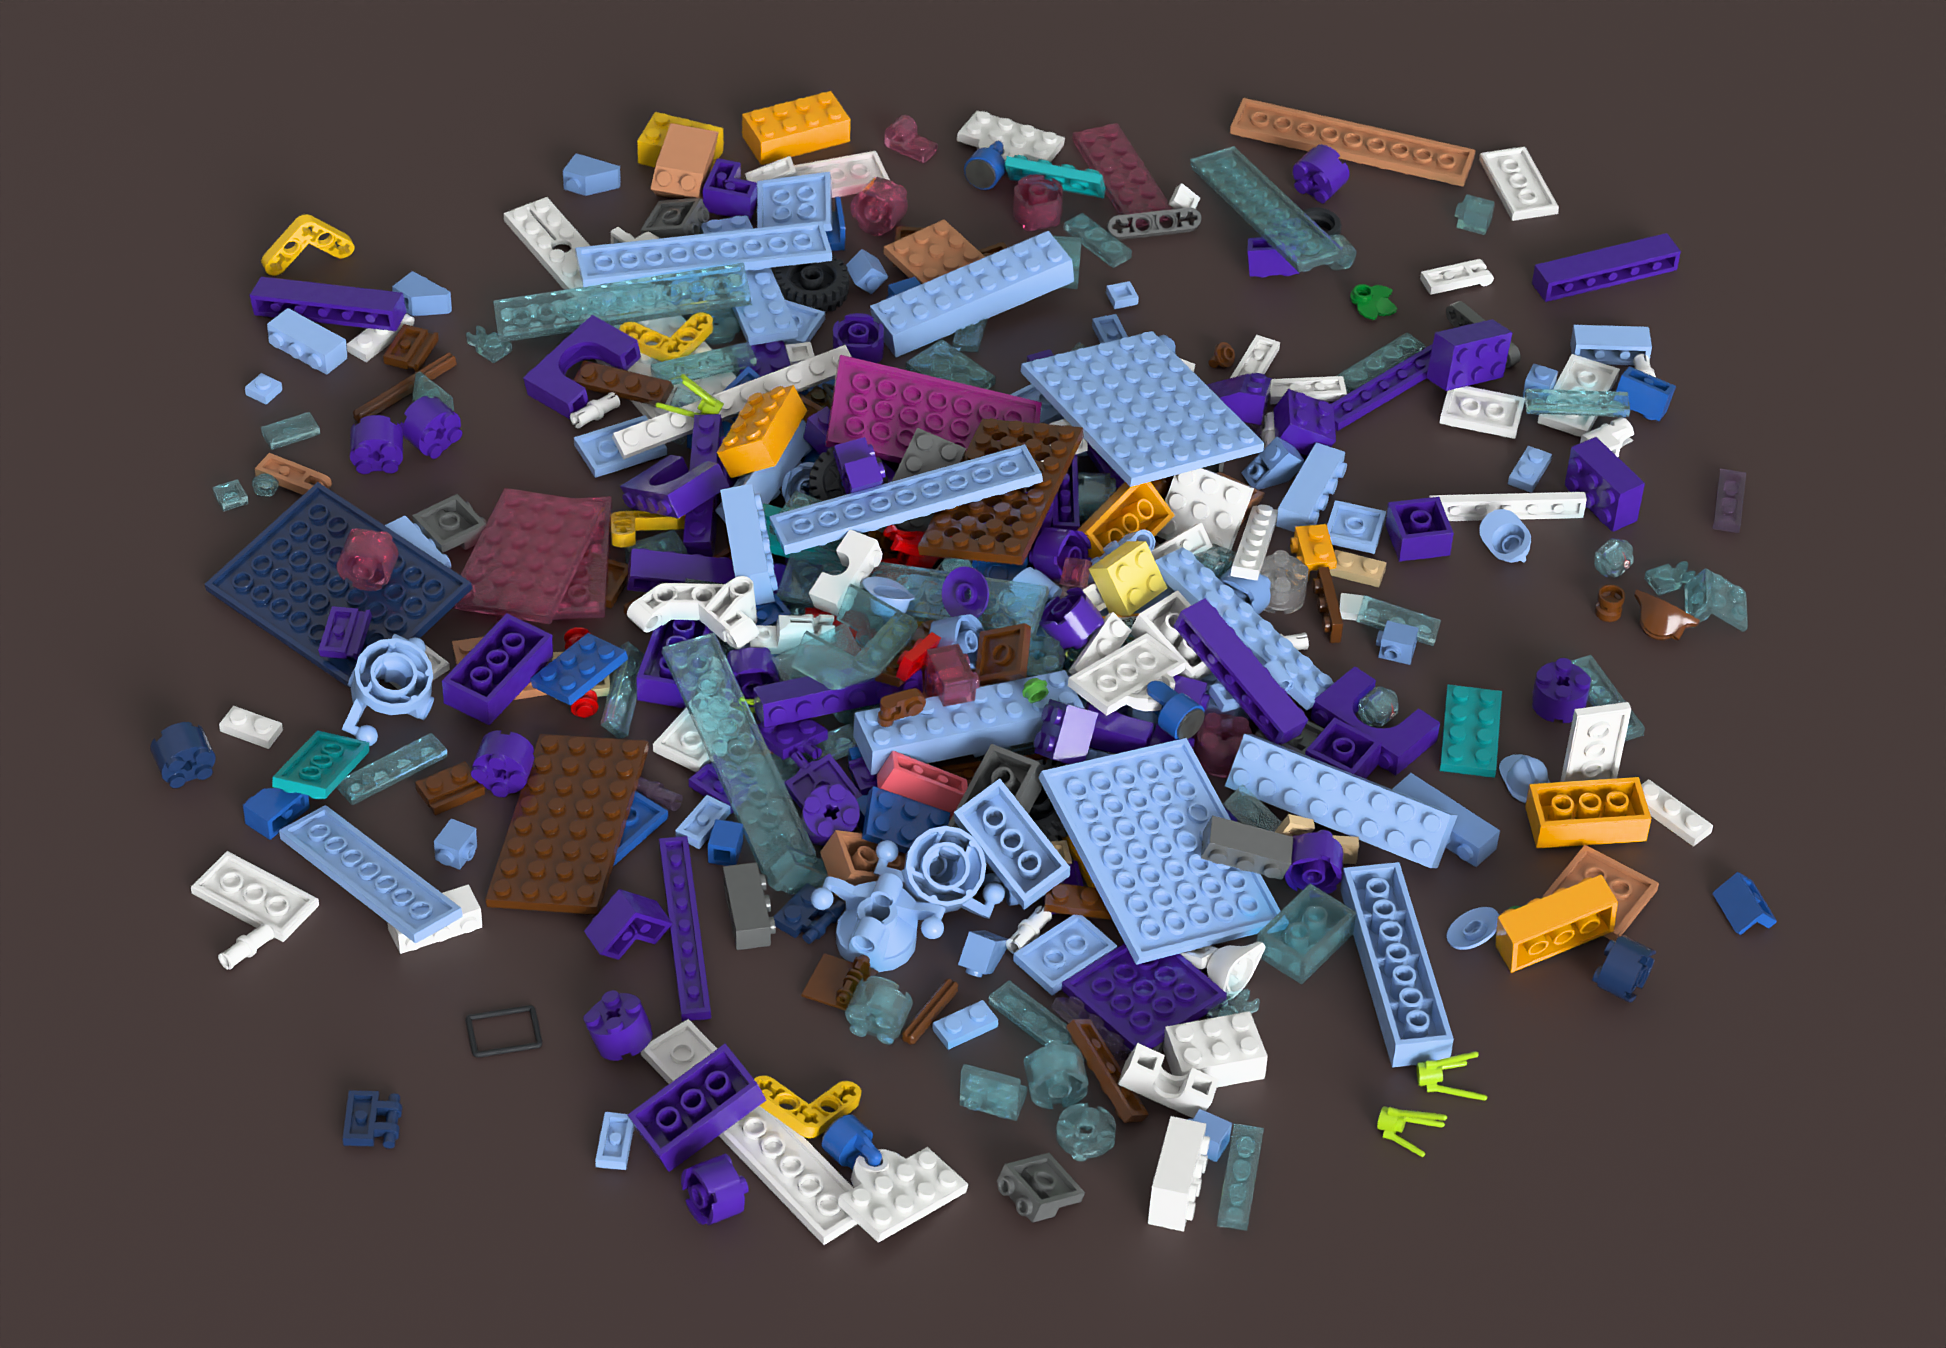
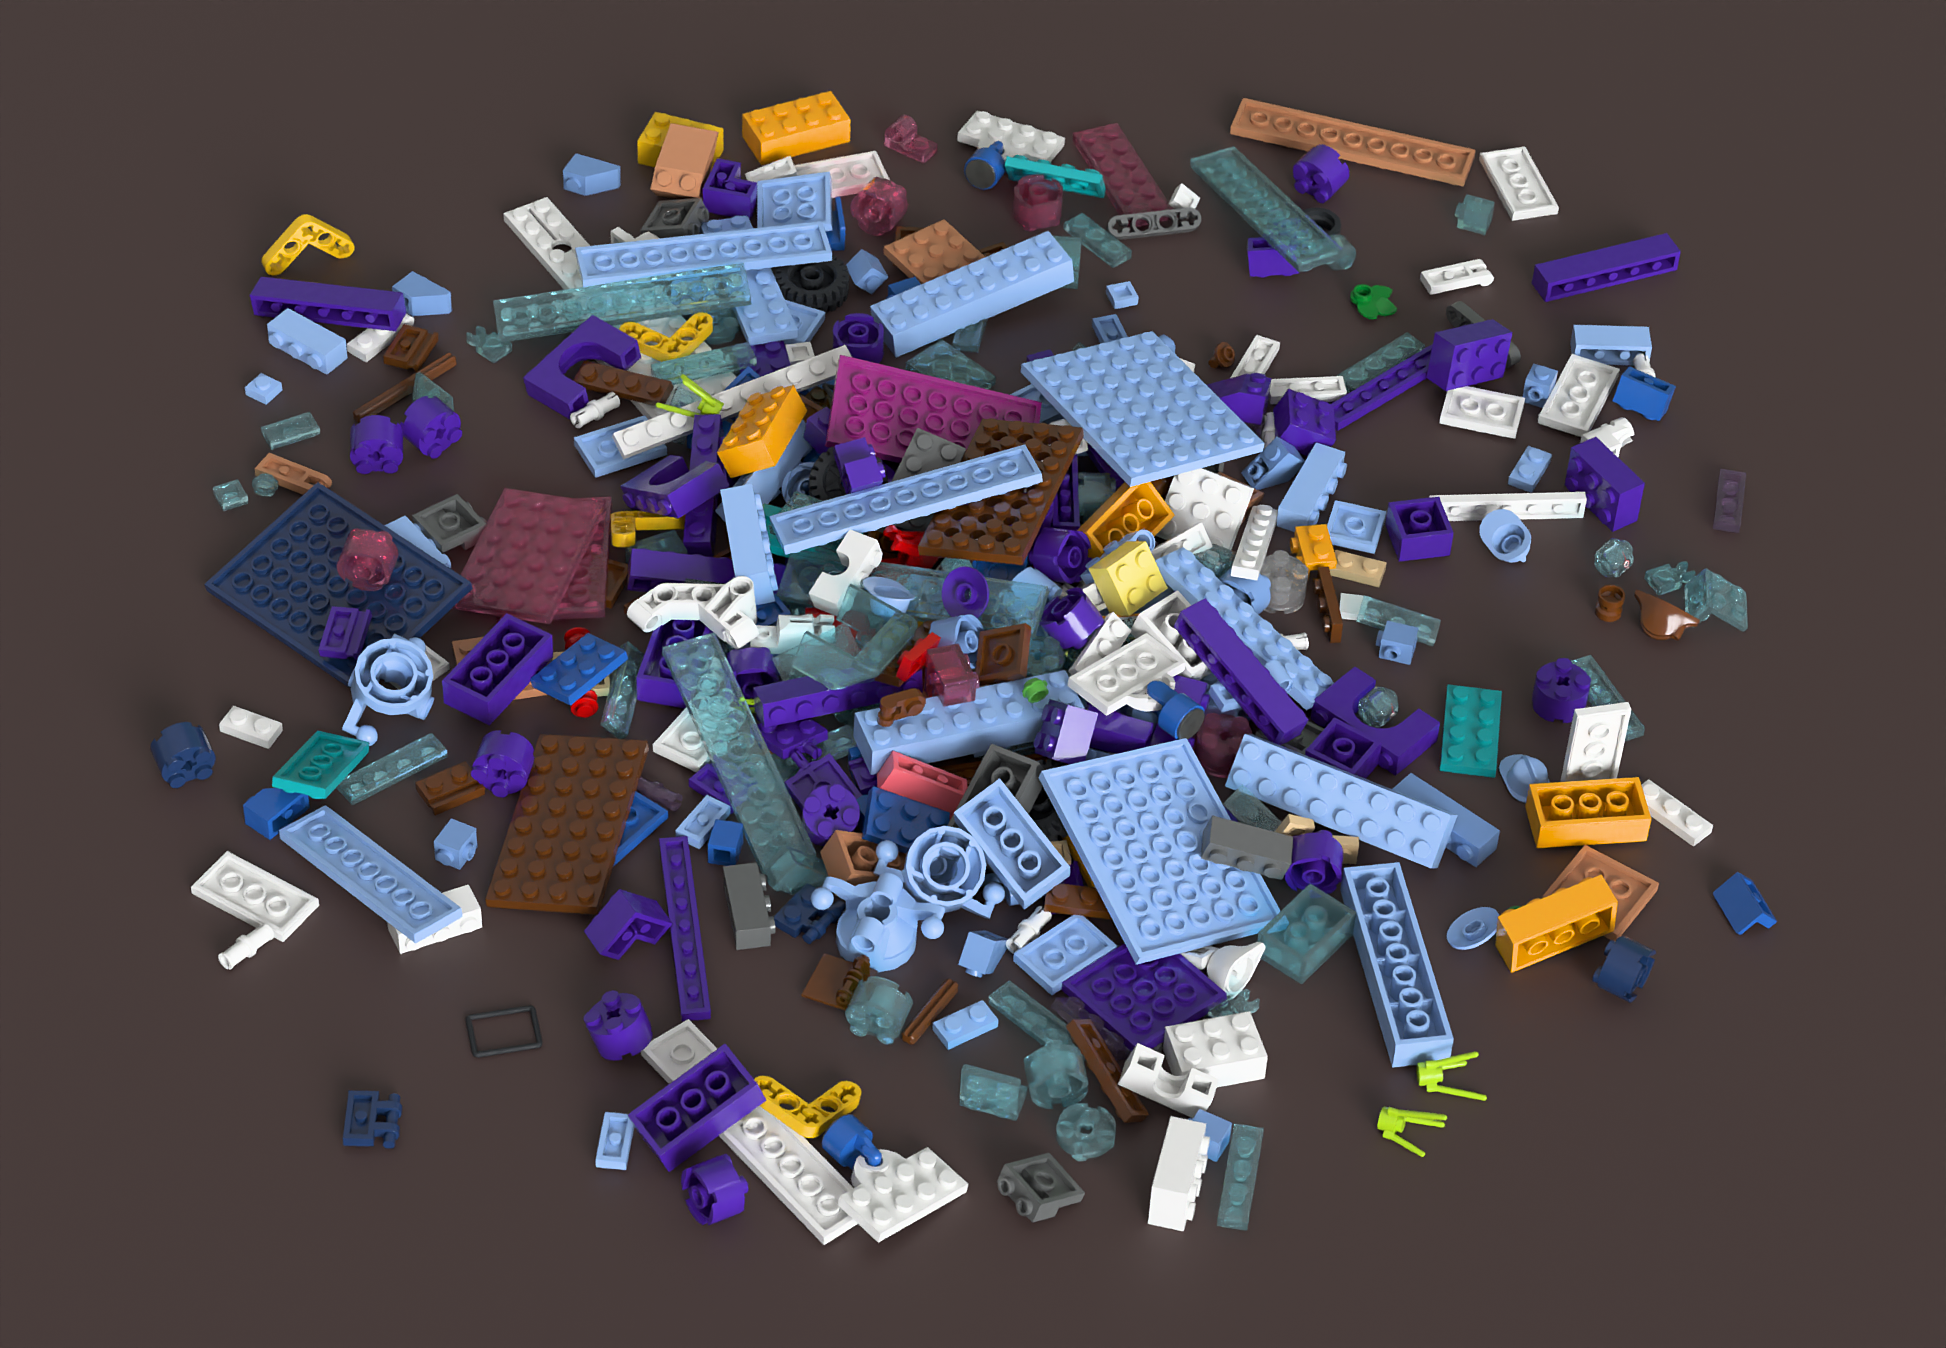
(1075, 572): clear pink plate -> none
(1577, 402): clear light blue plate -> none

